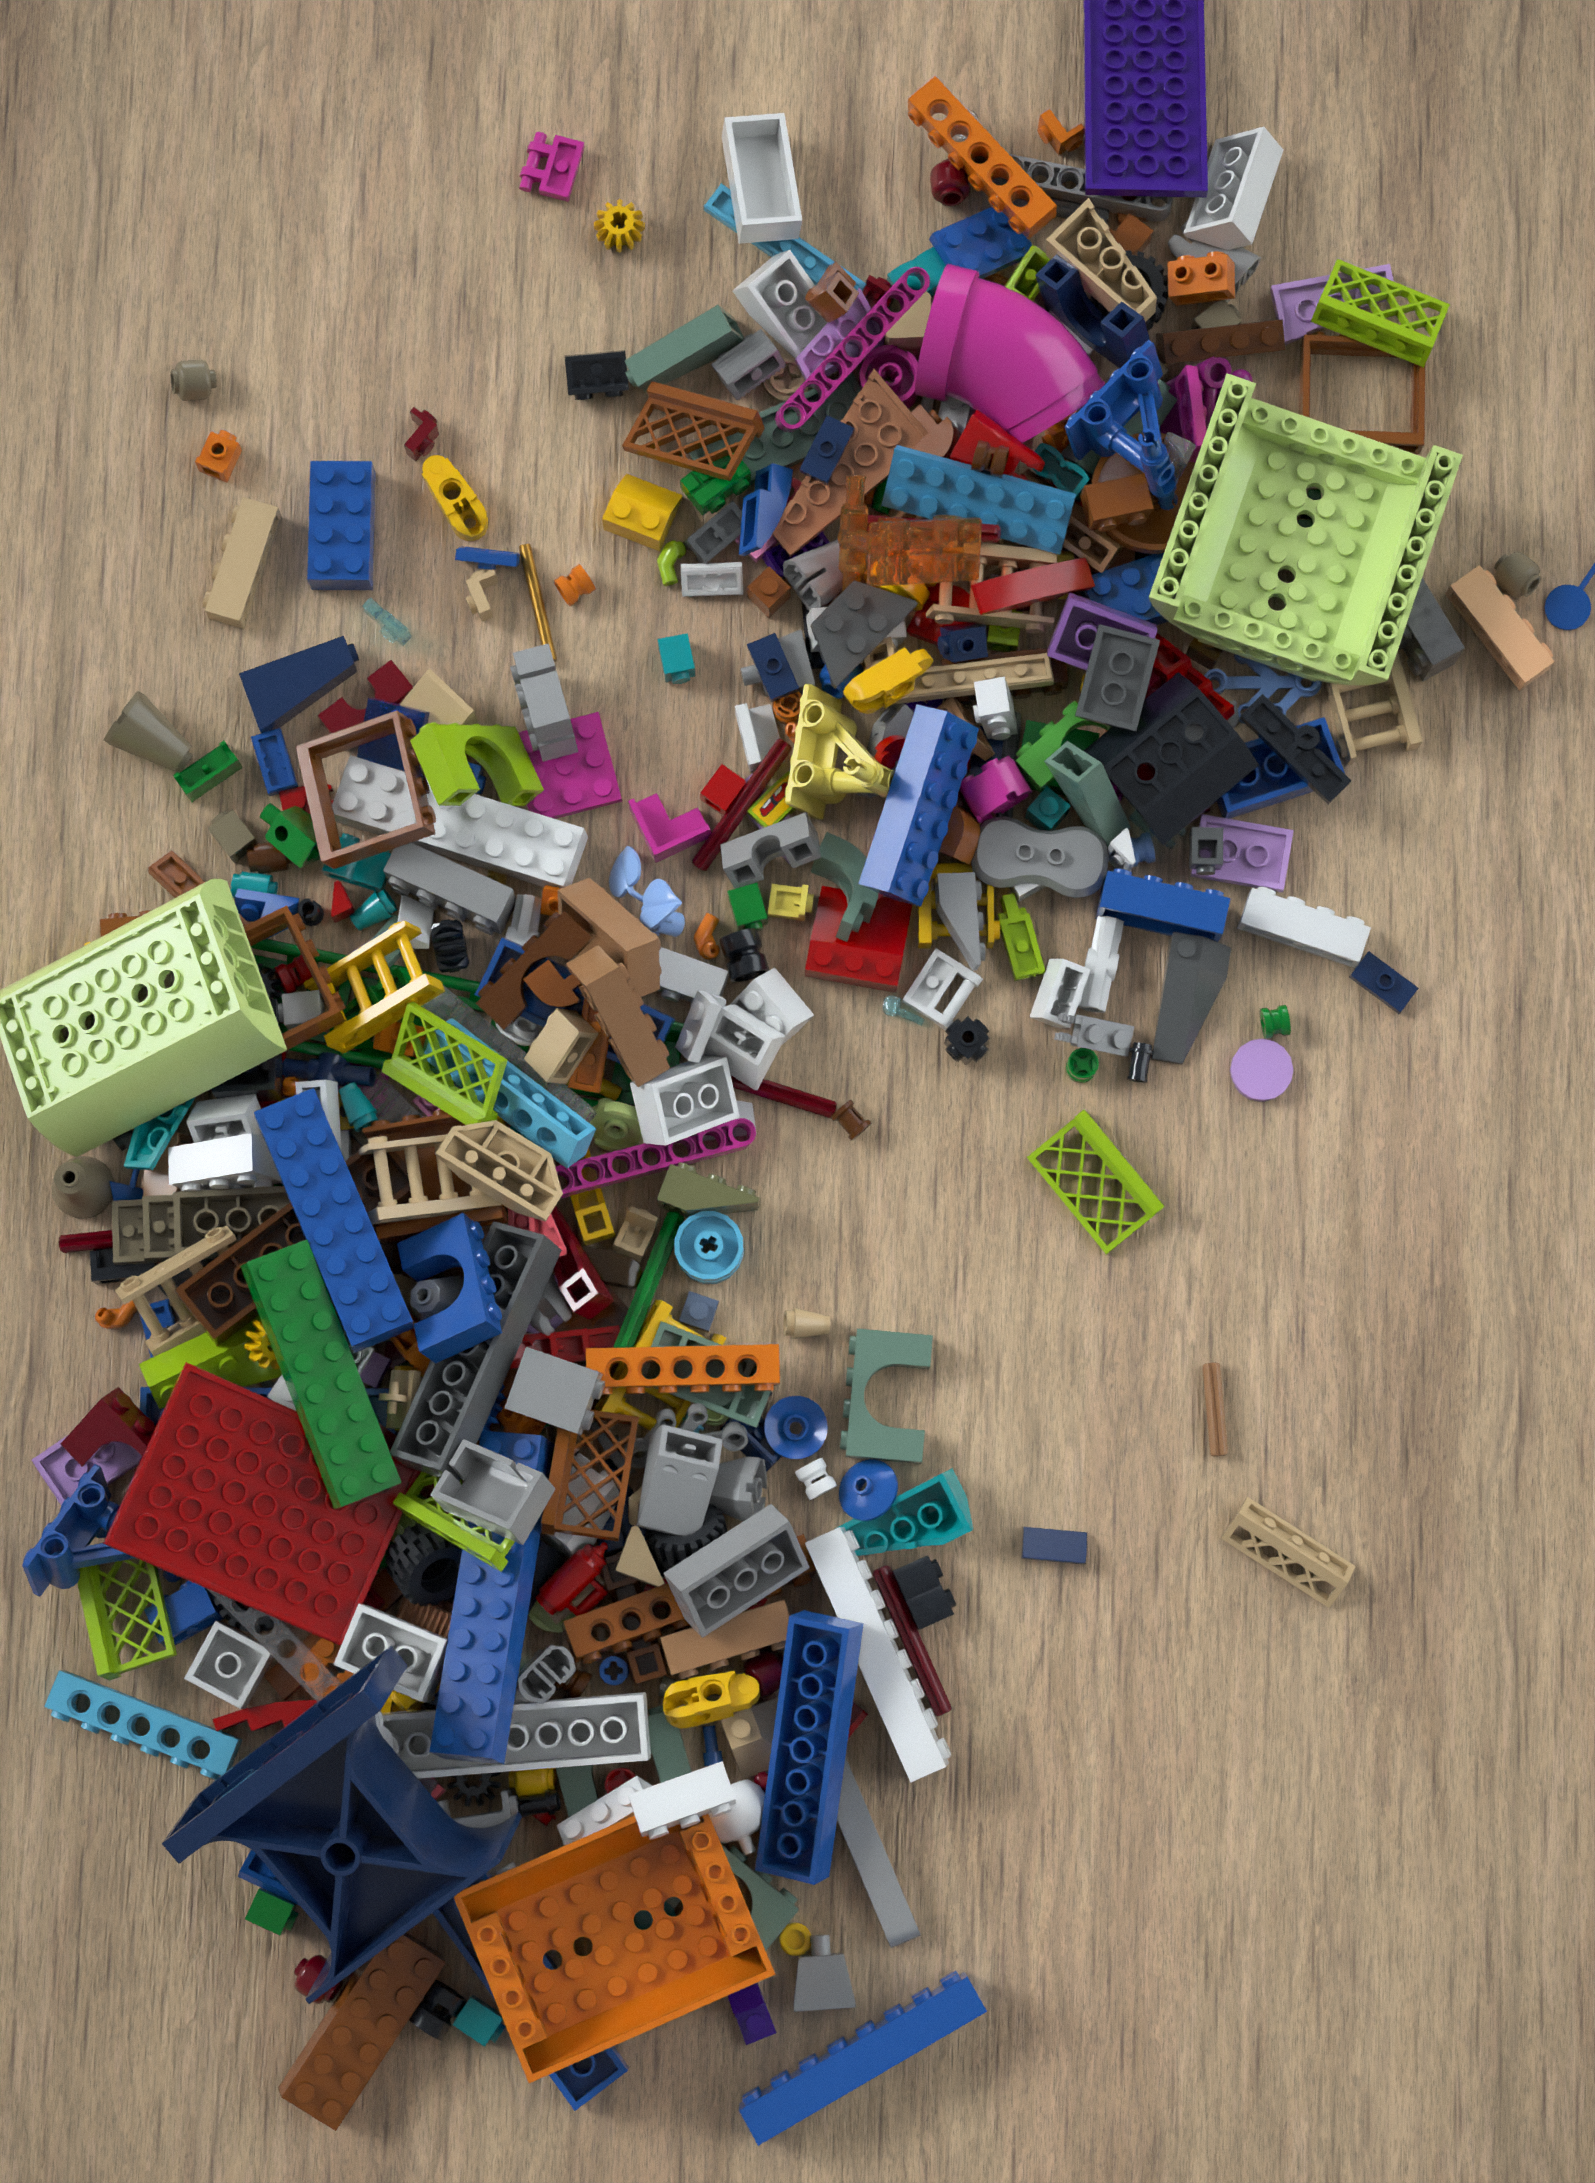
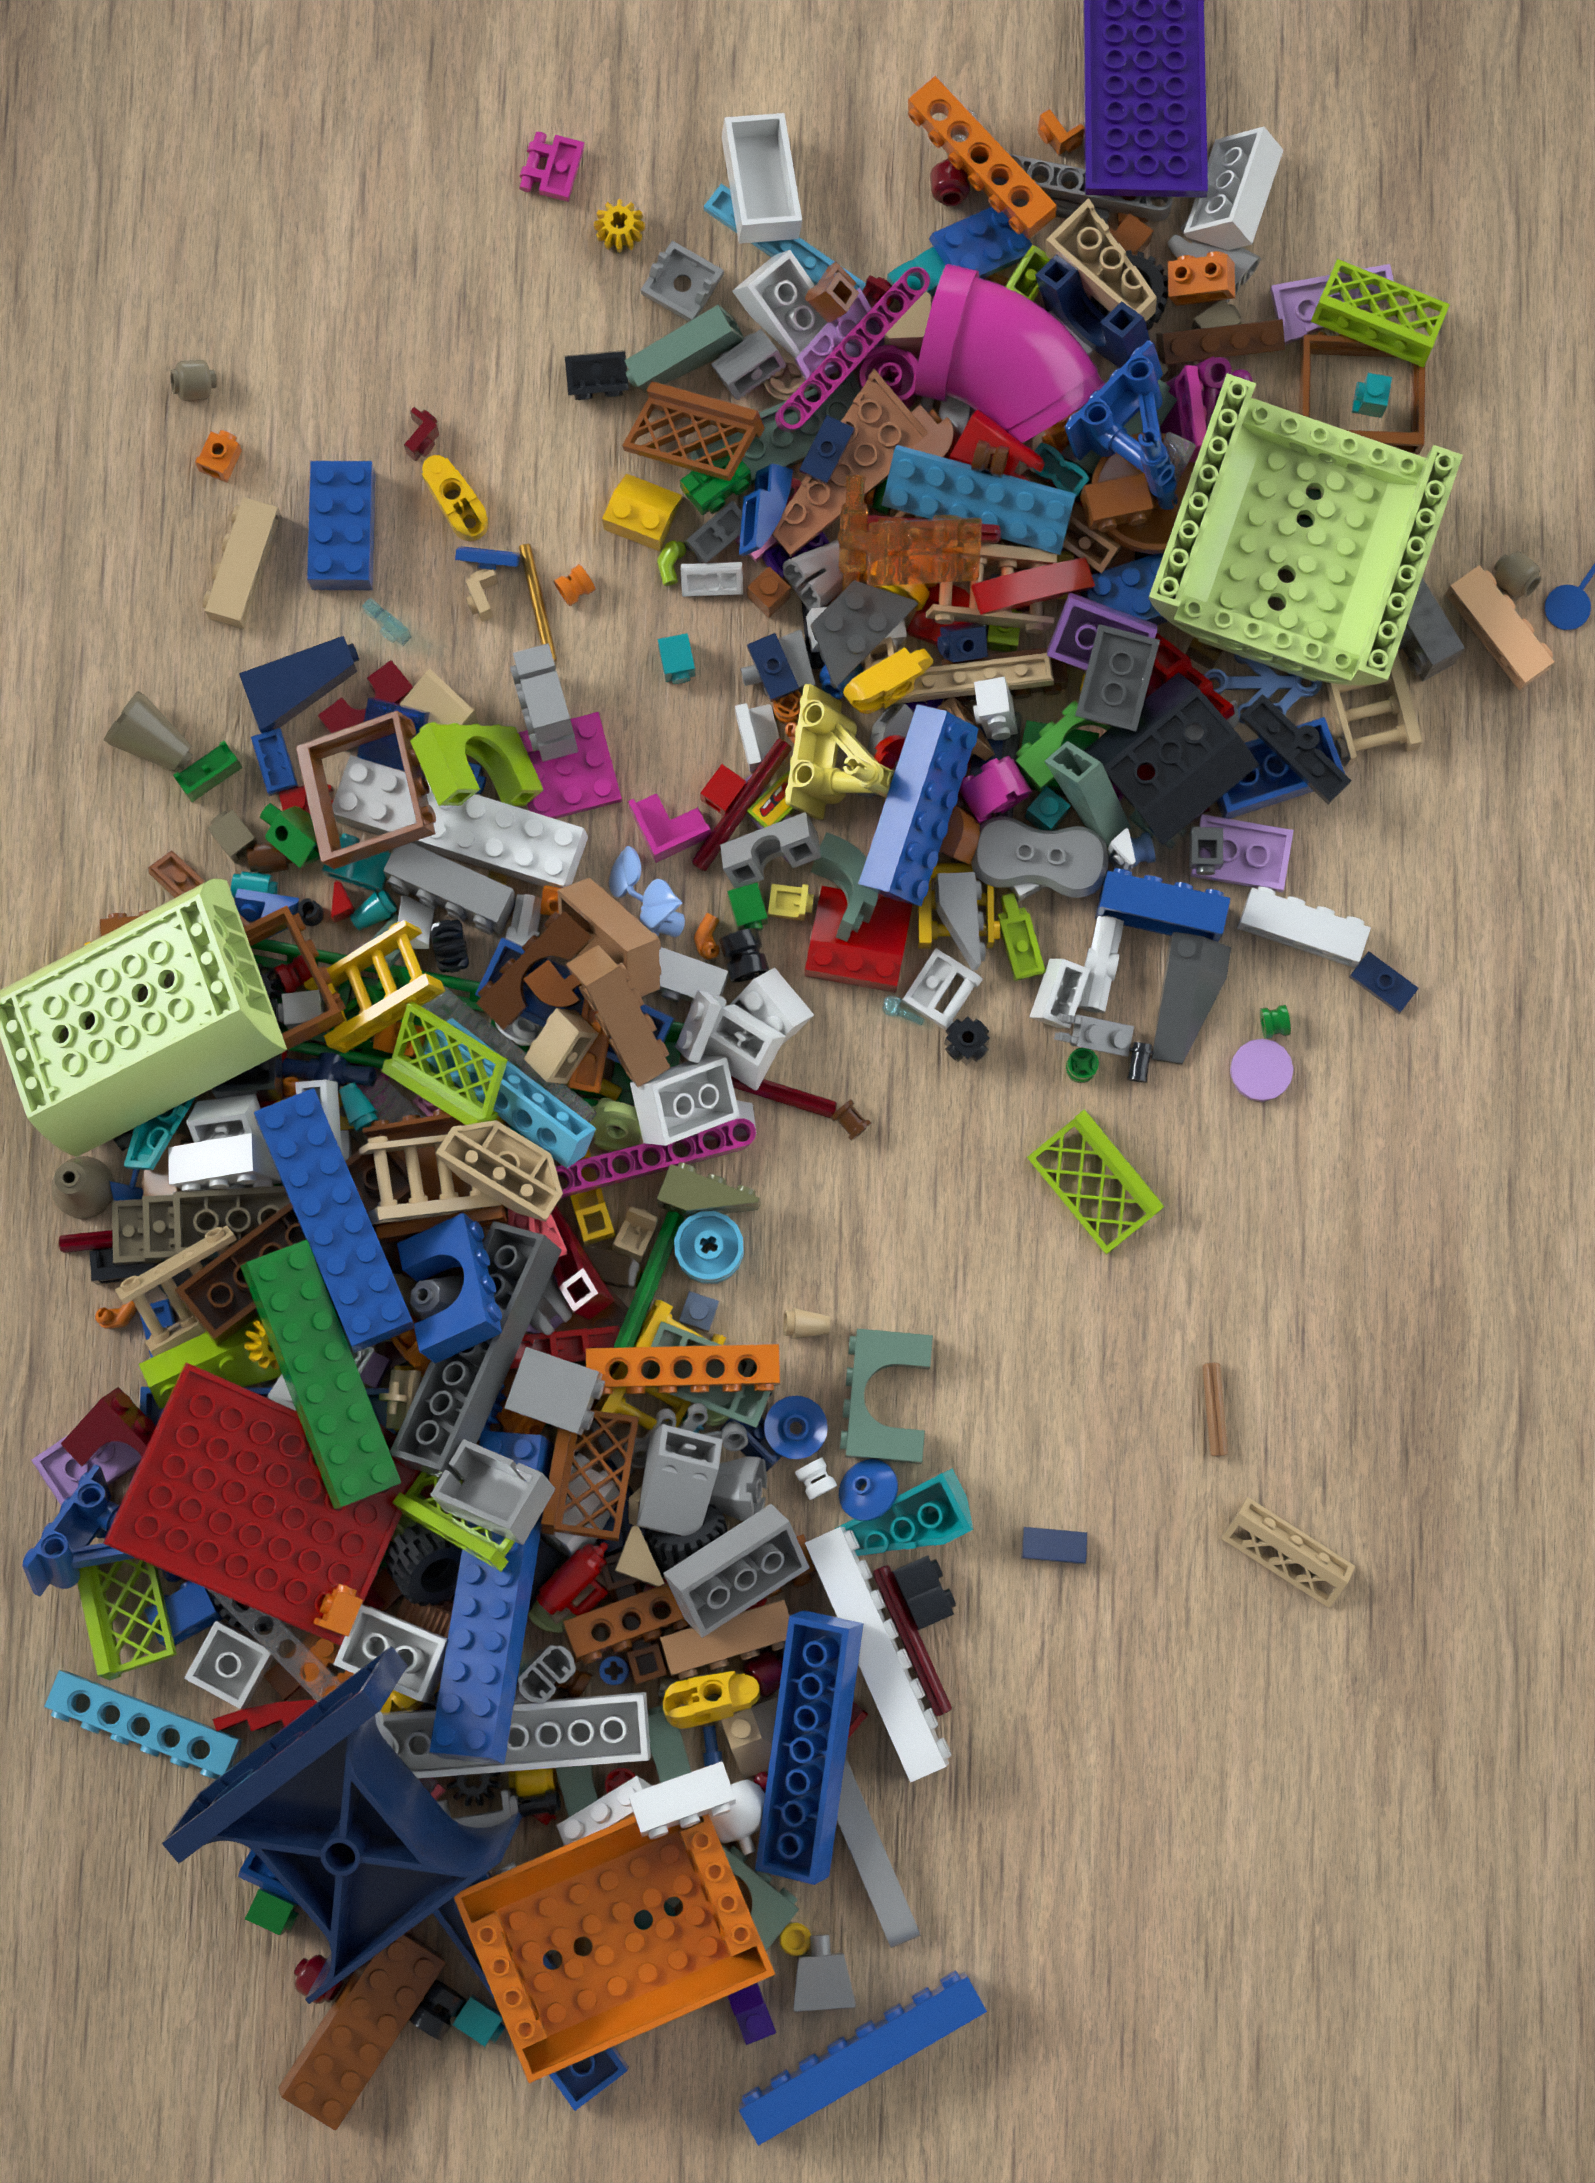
(339, 1610): none -> orange brick
(681, 262): none -> light grey piece
(1372, 395): none -> teal brick

